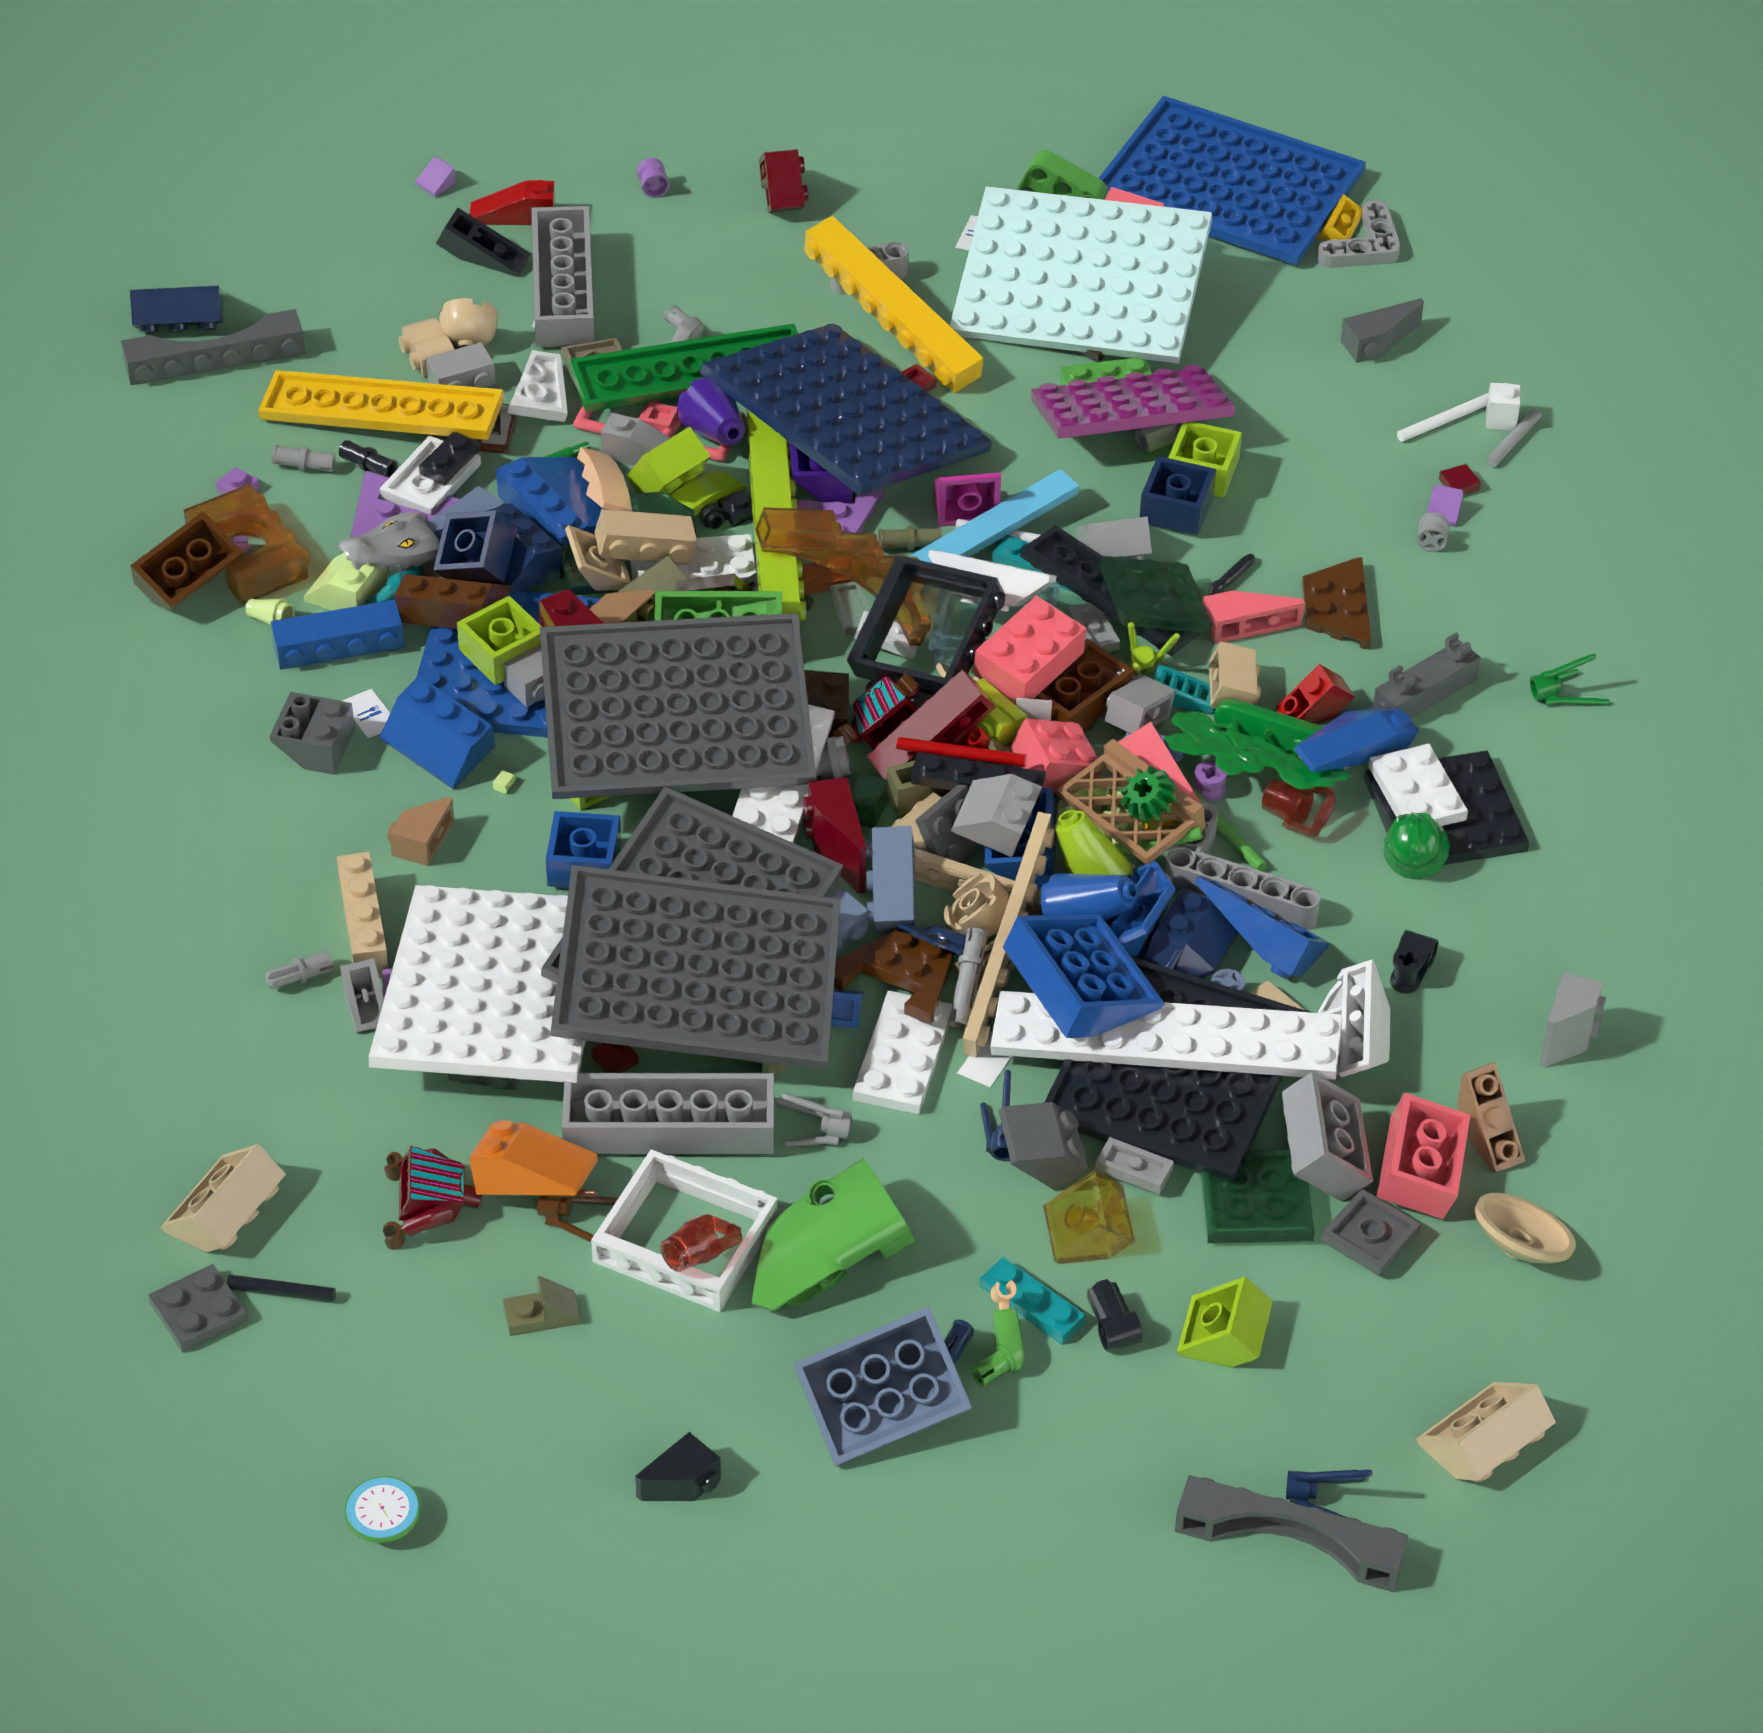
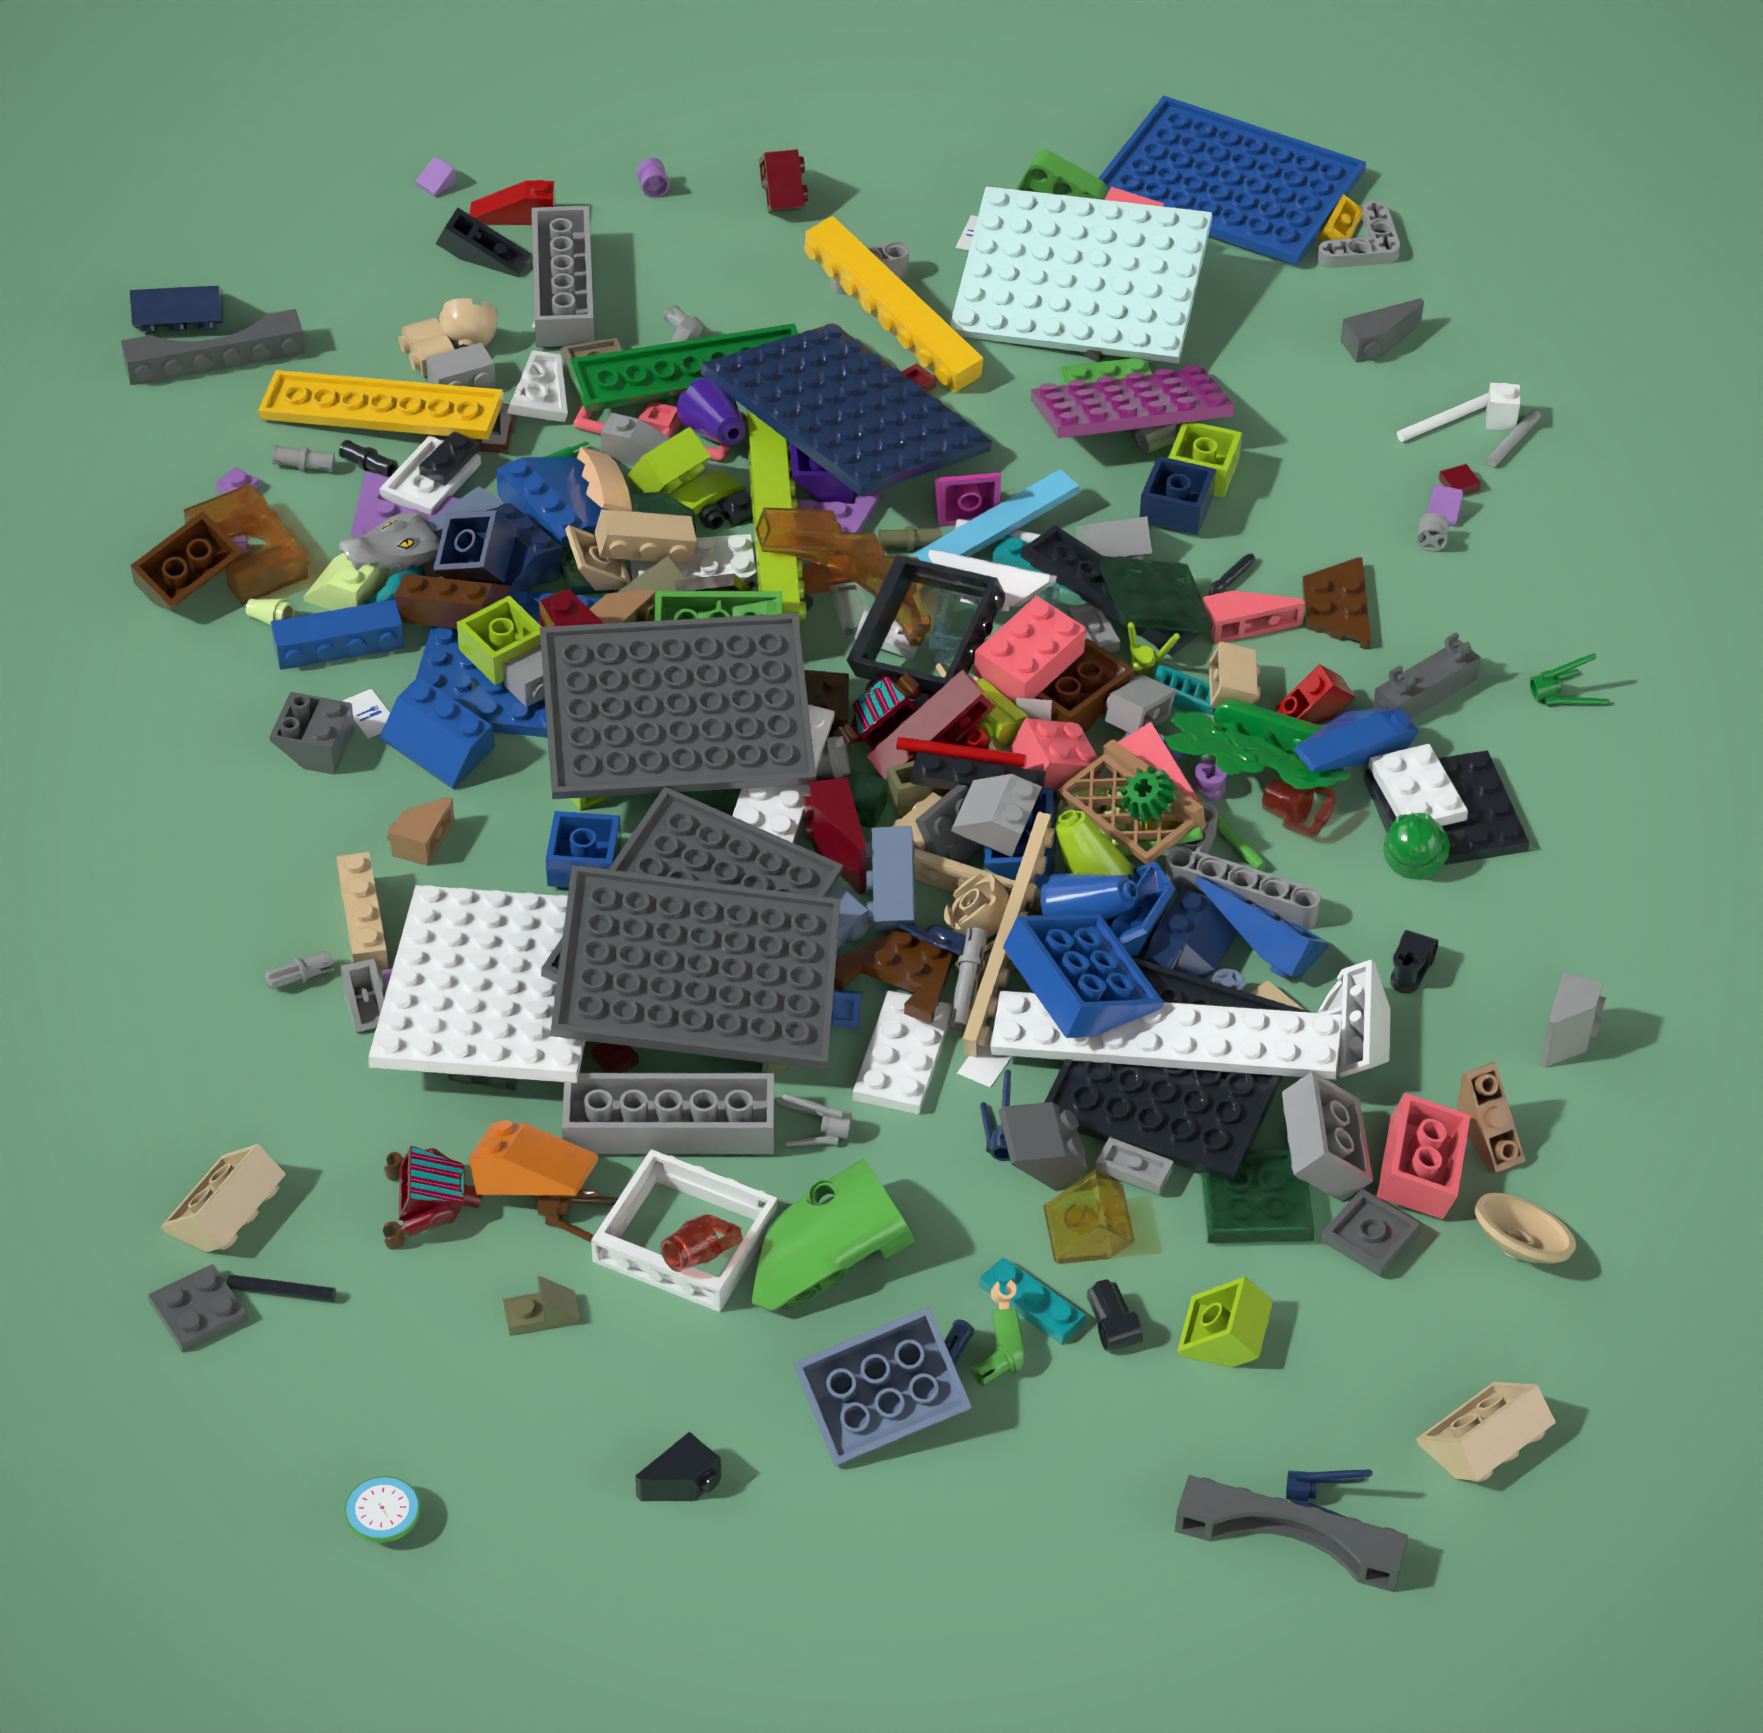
(504, 781): yellowish green piece -> none

